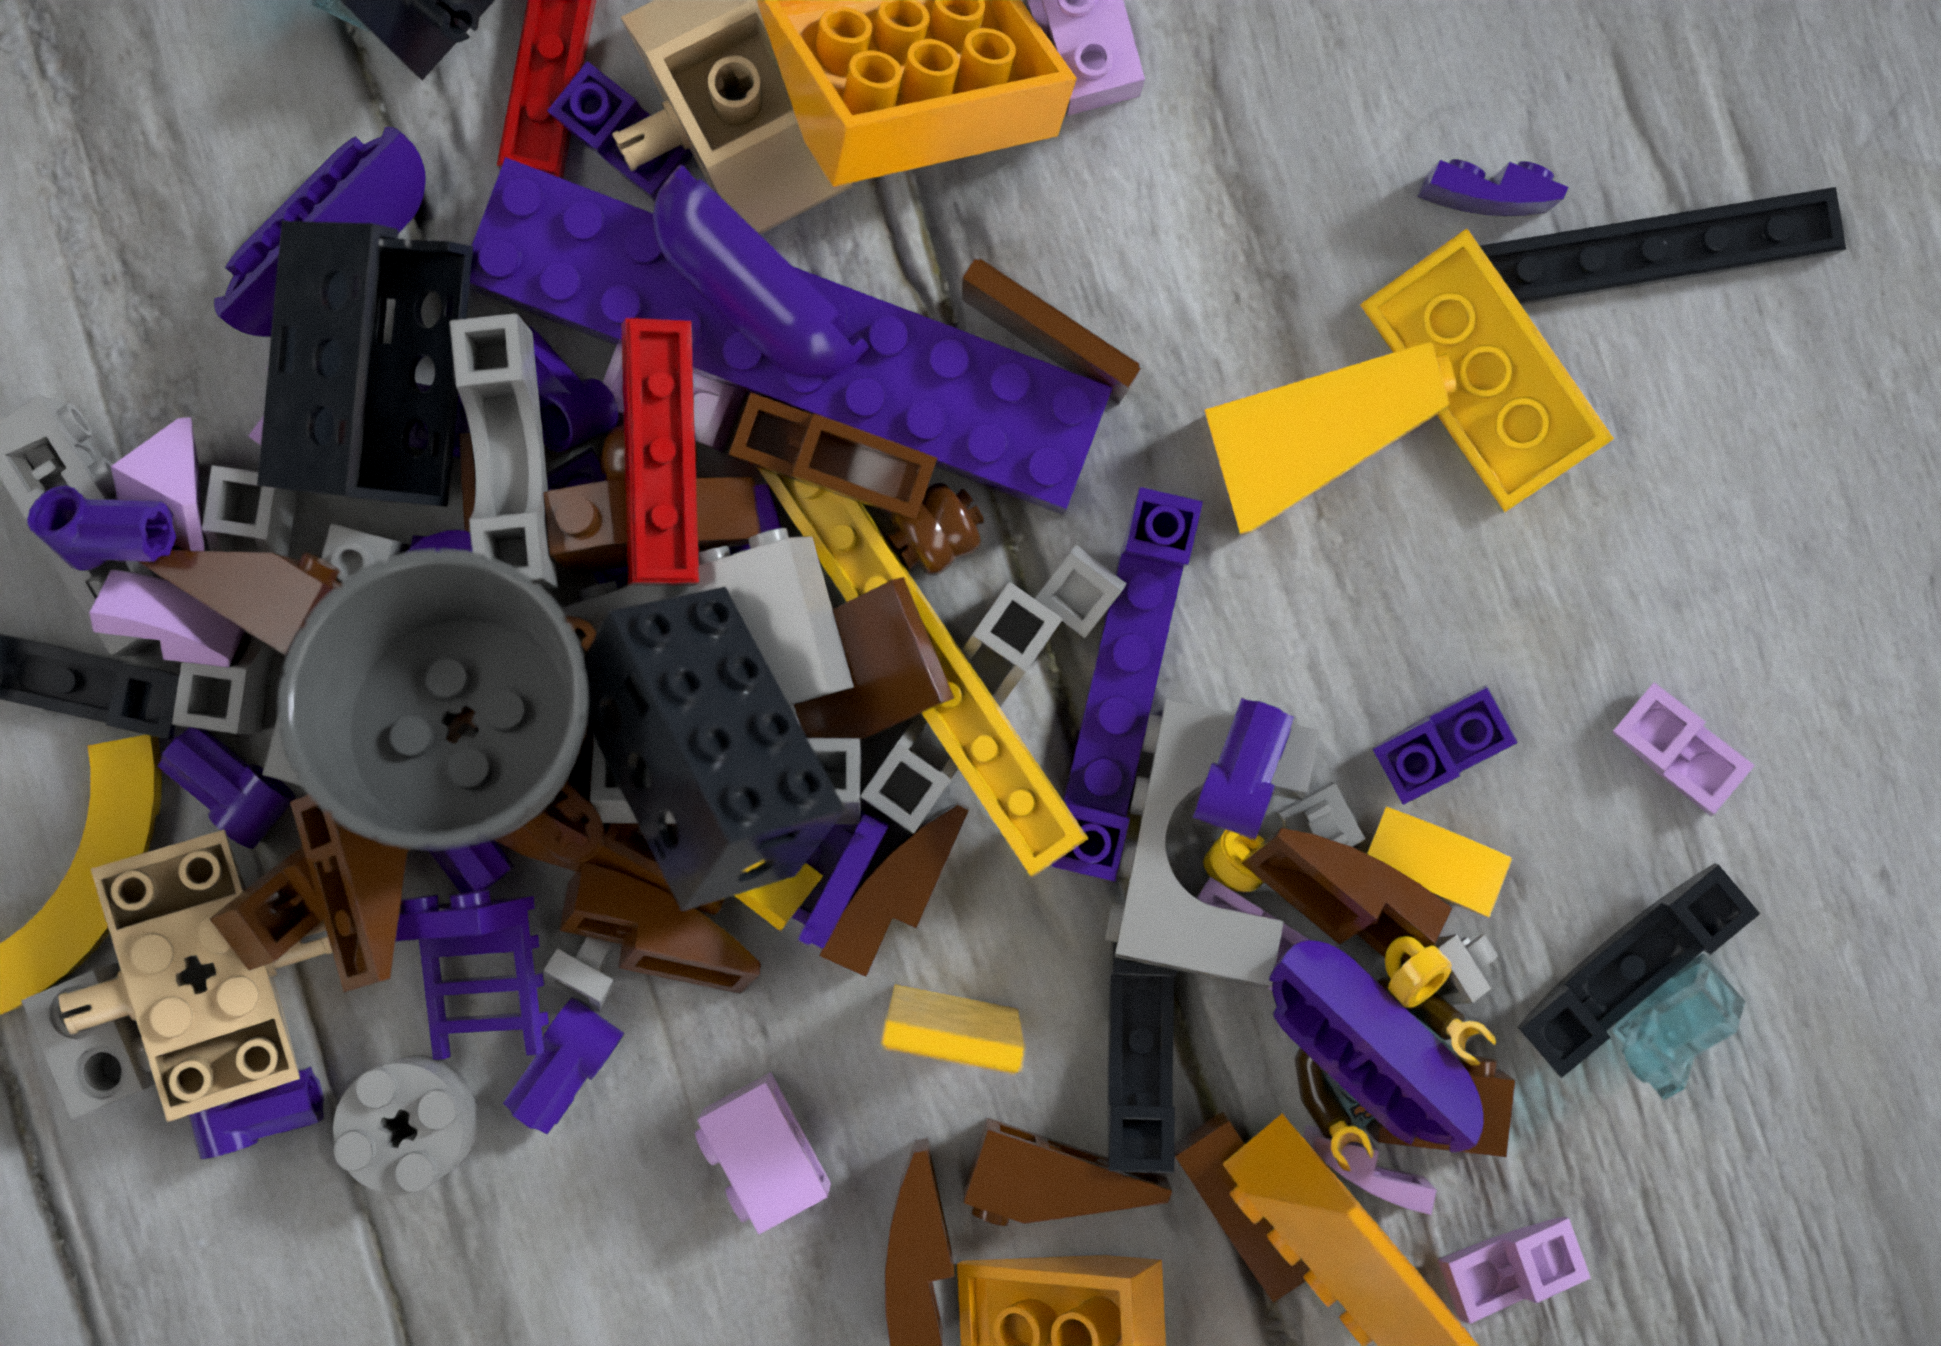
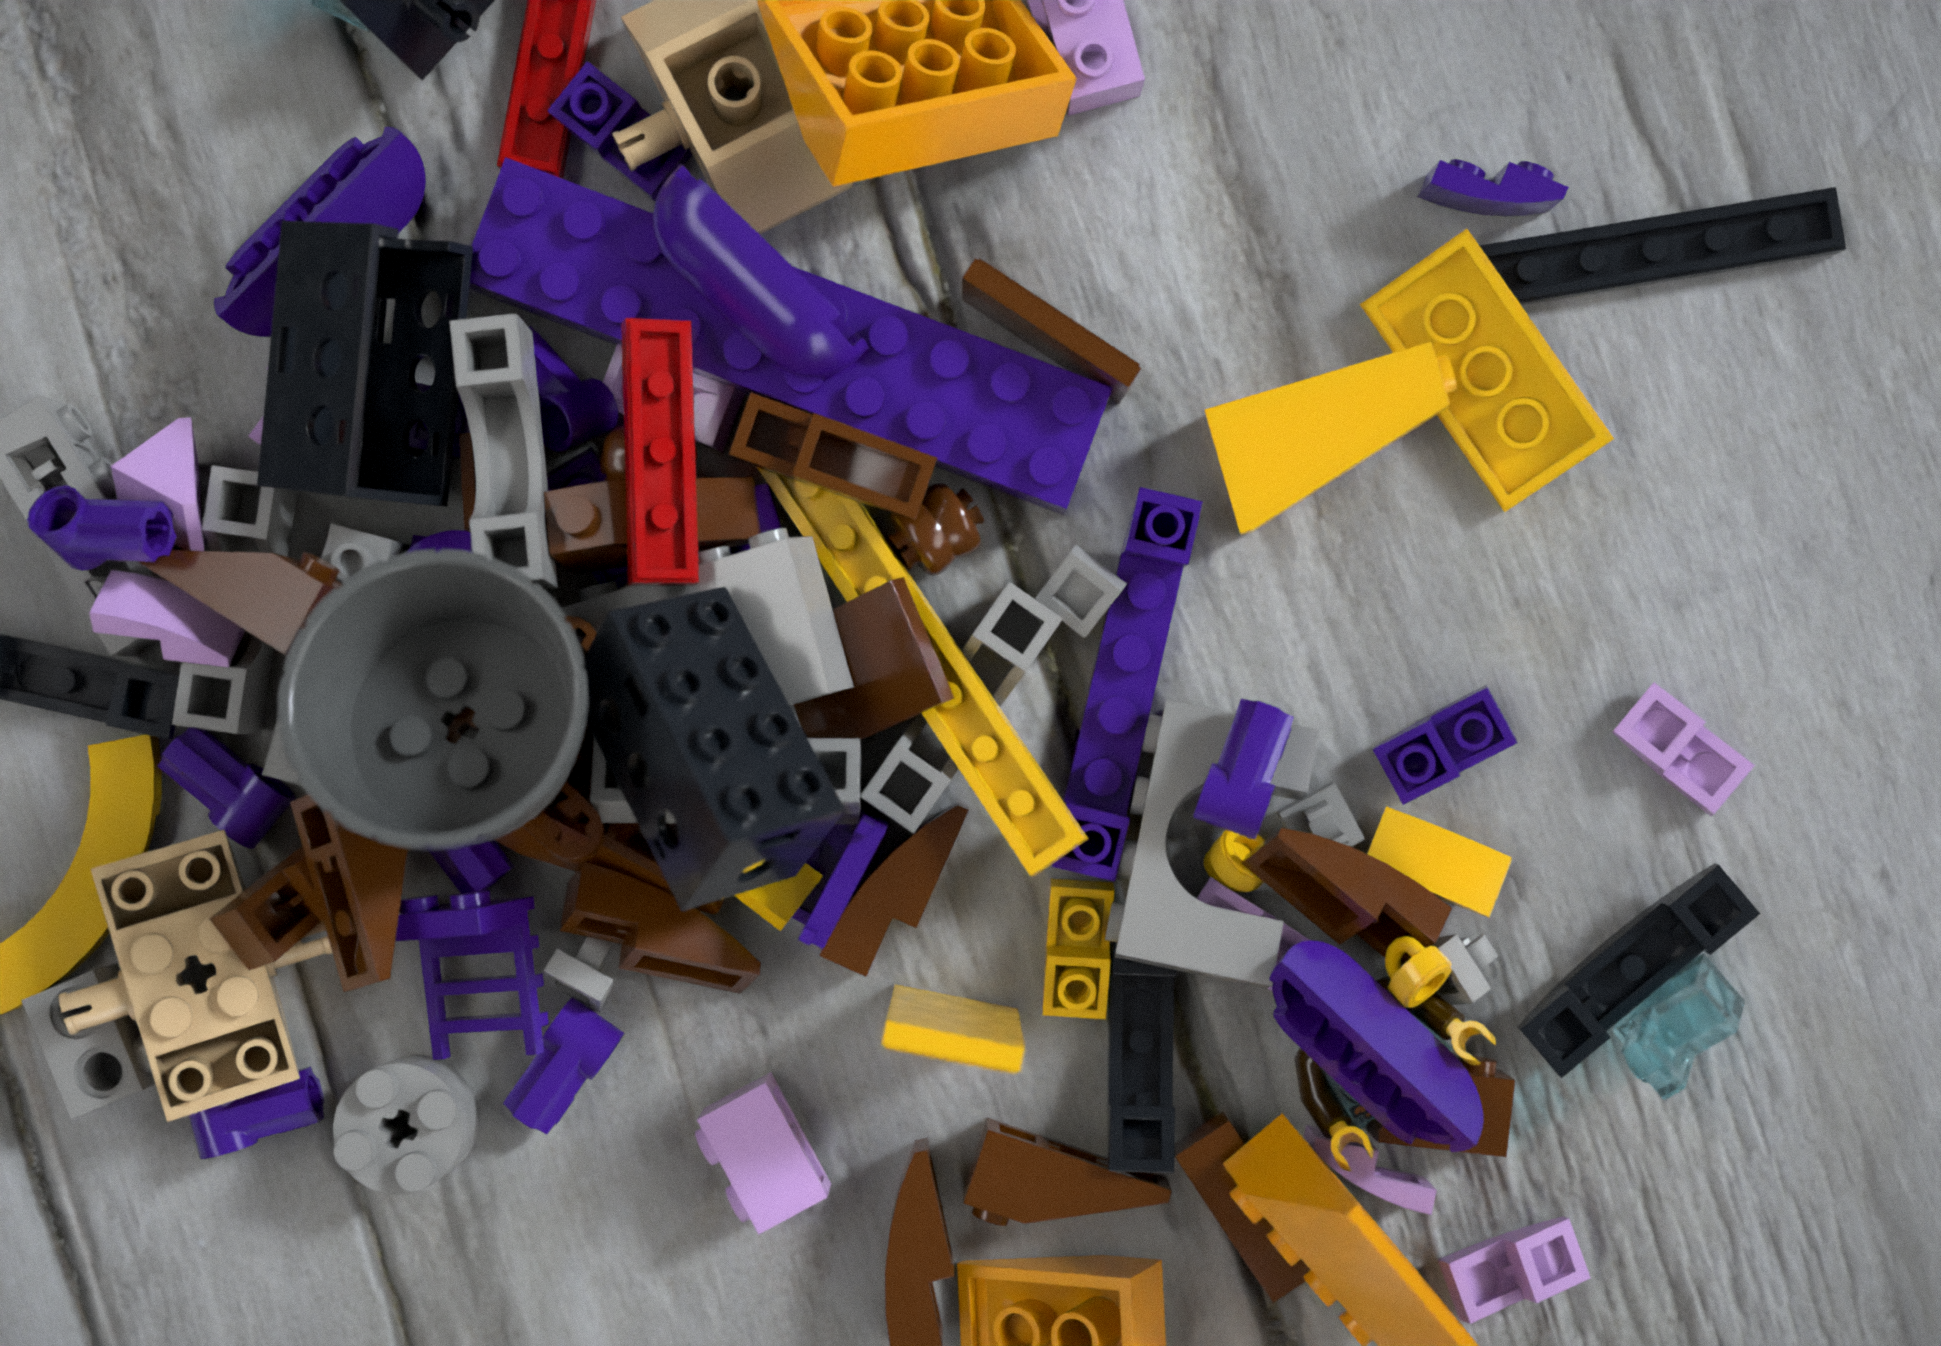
(1077, 949): none -> yellow slope

